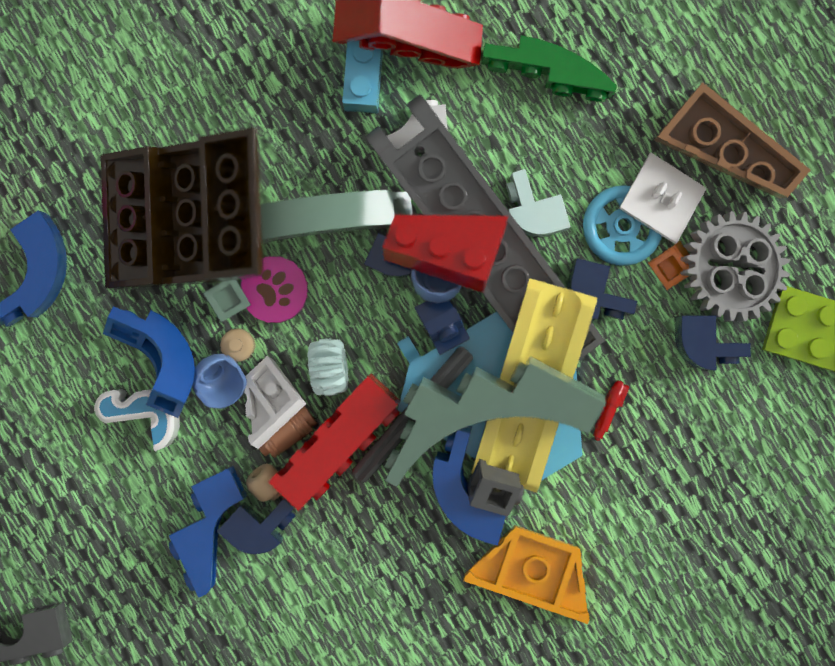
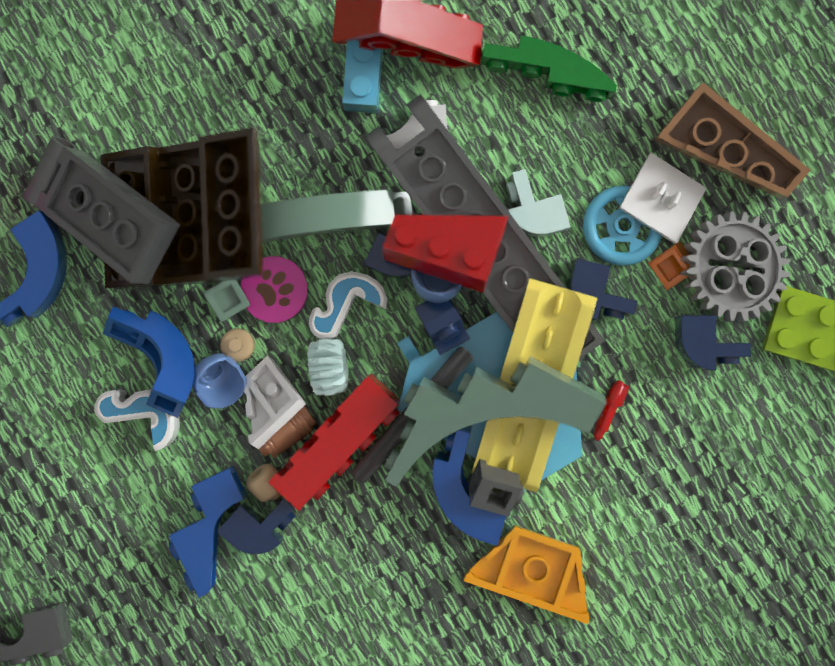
(100, 211): none -> dark grey hinge
(339, 300): none -> animal

